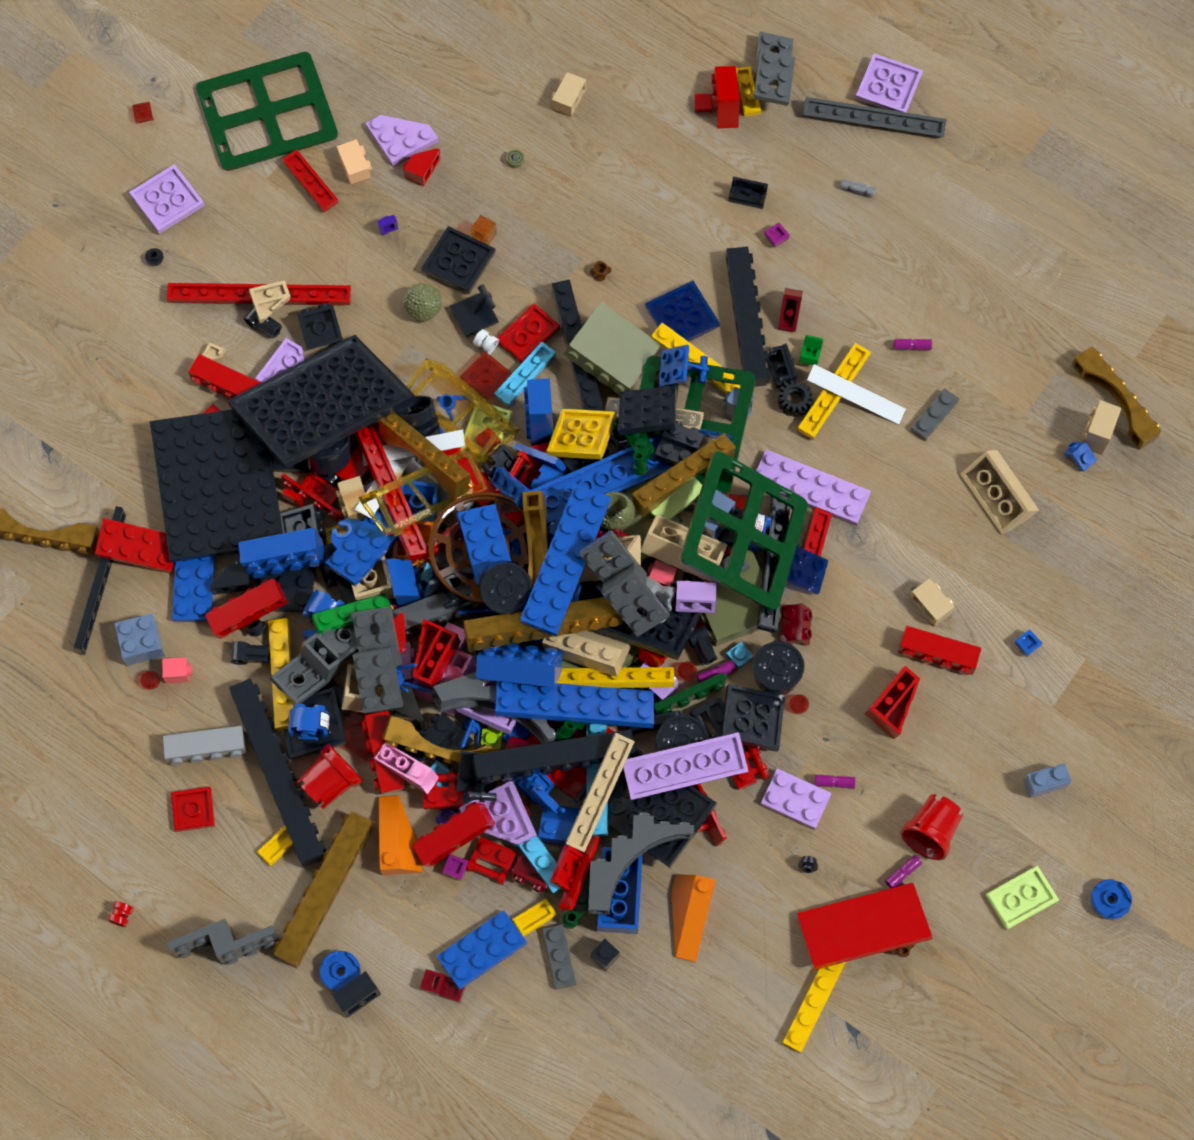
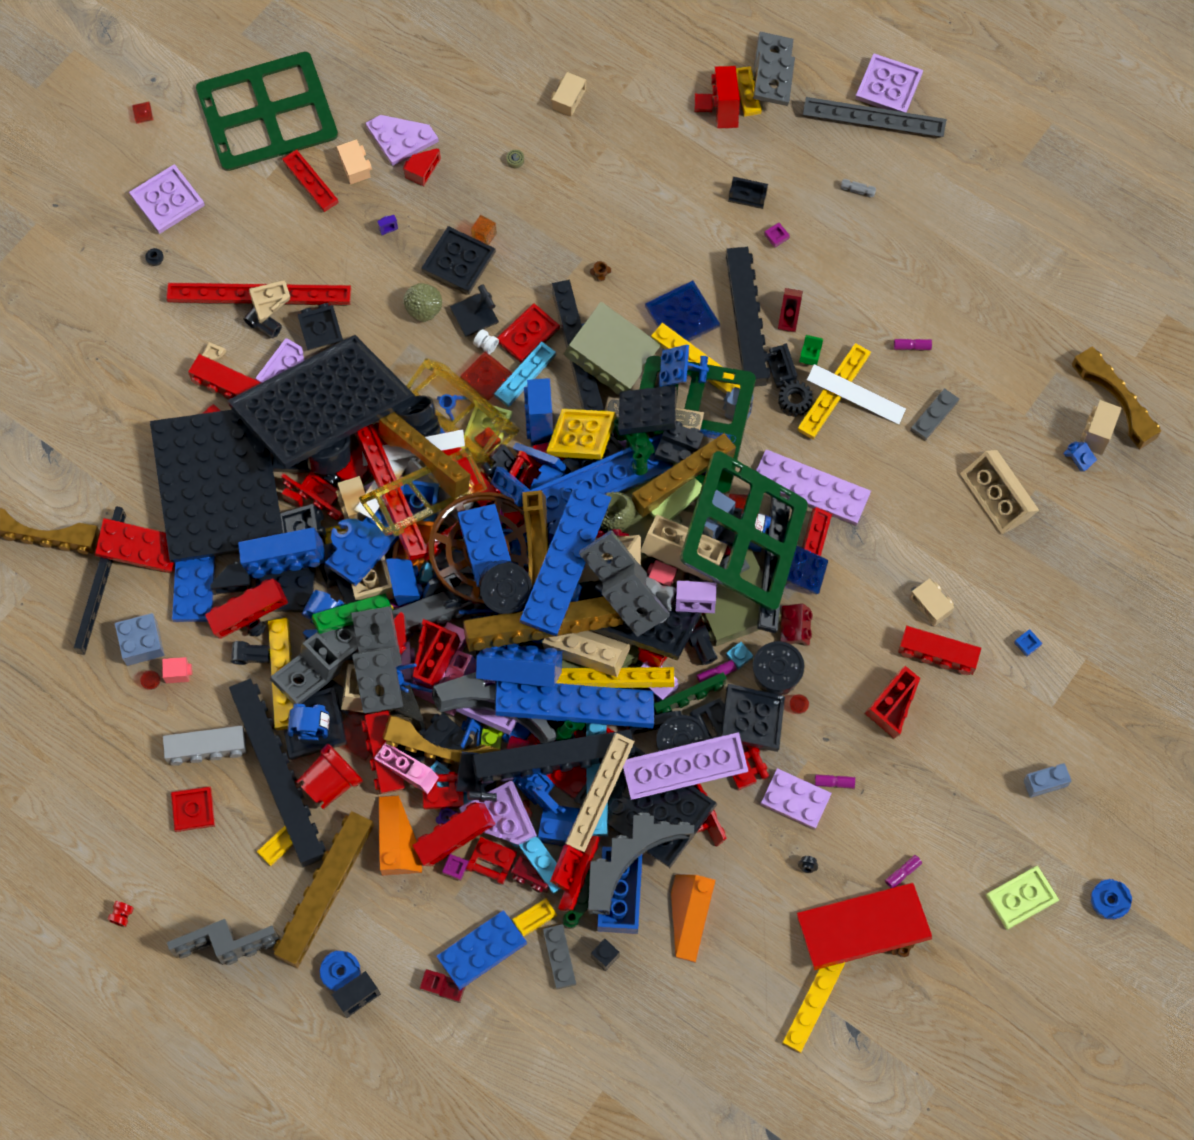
(687, 671): clear red plate -> none
(932, 828): red piece -> none

